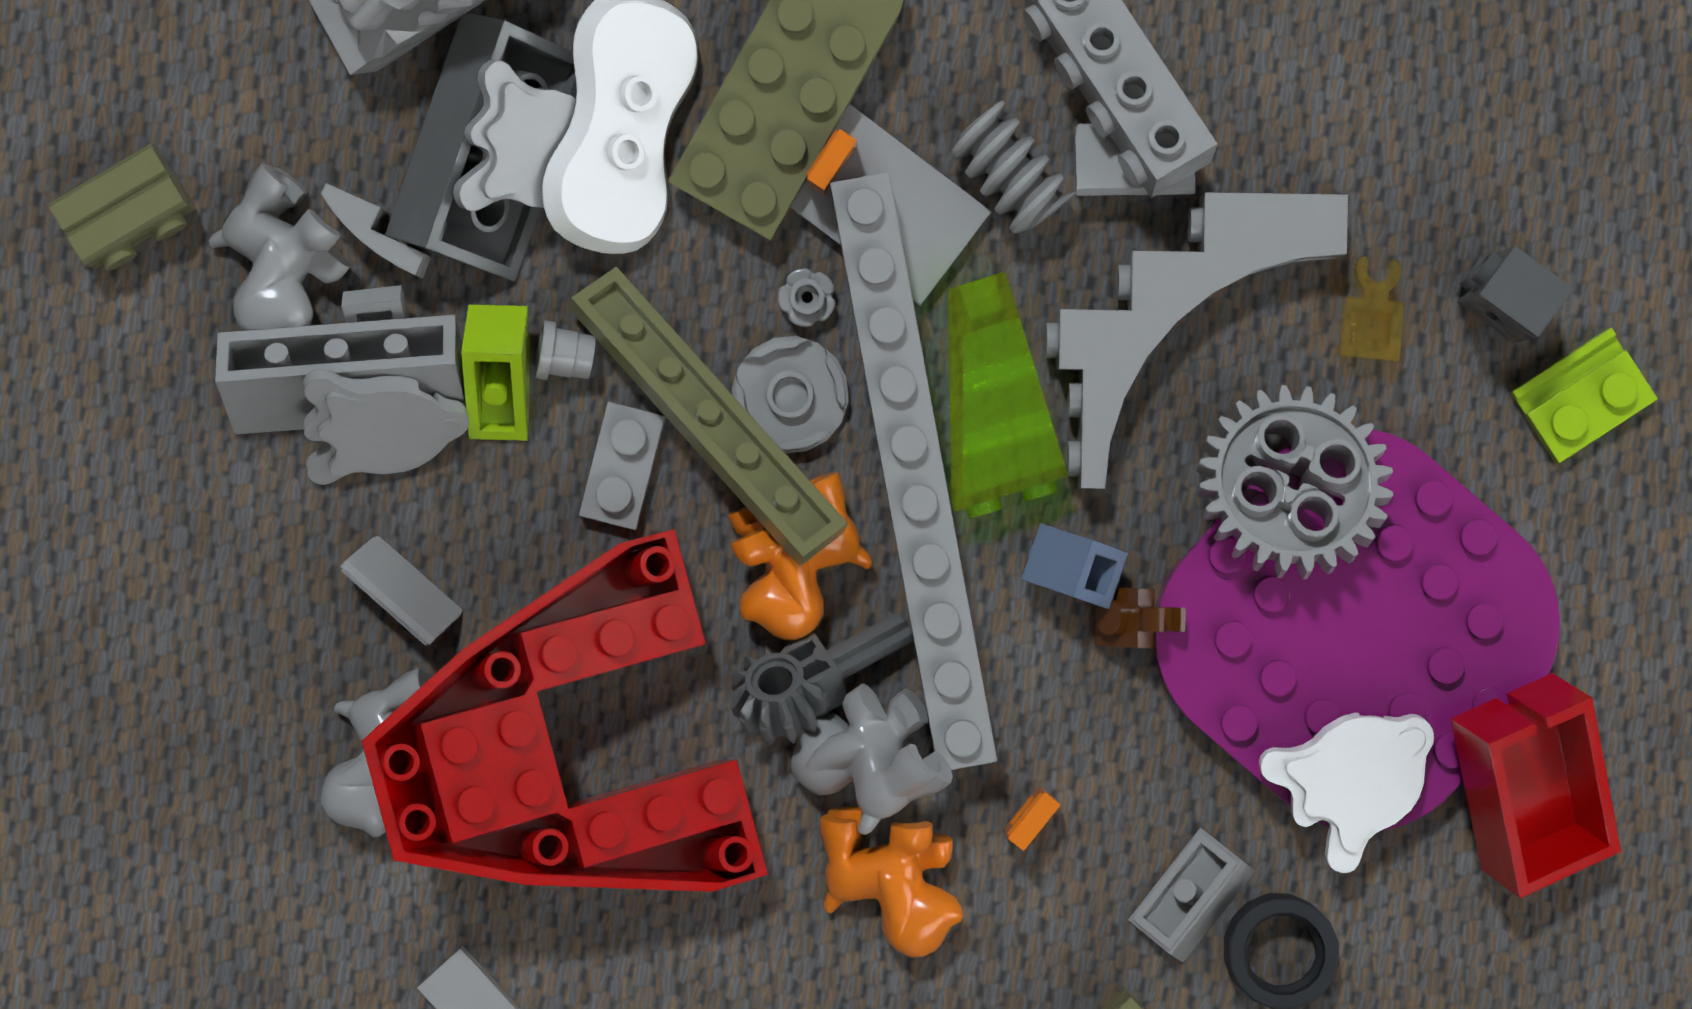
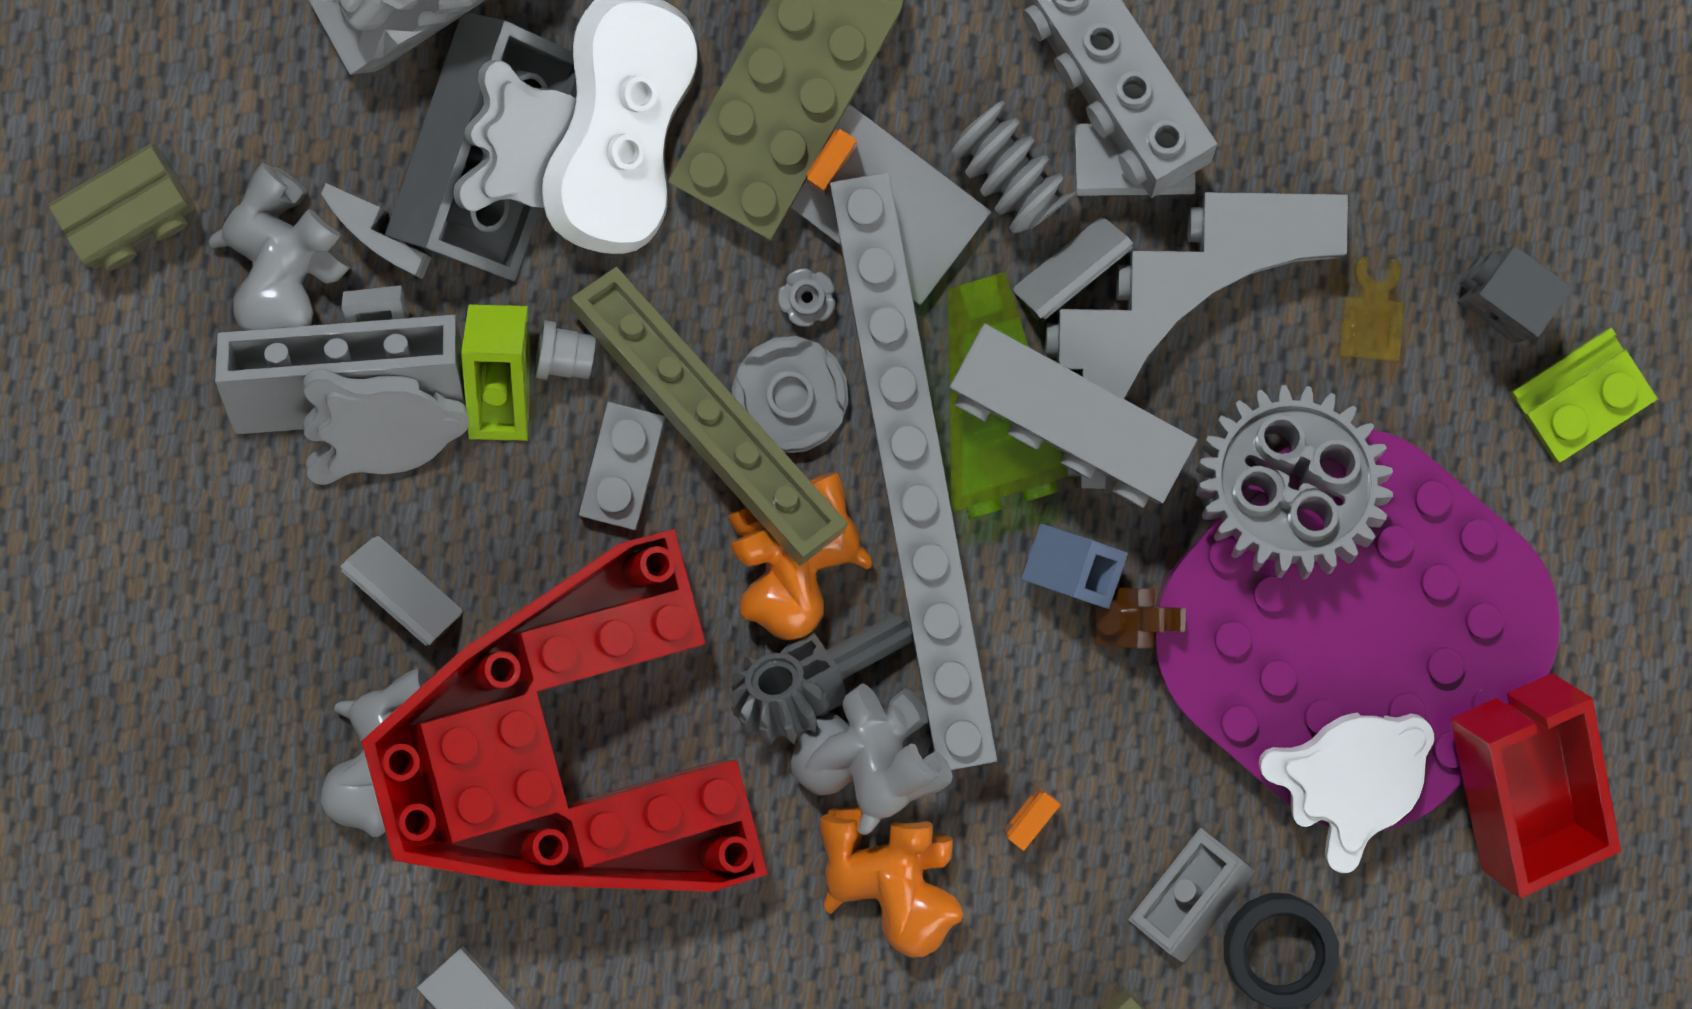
(1071, 415): none -> light grey brick
(1072, 268): none -> light grey slope

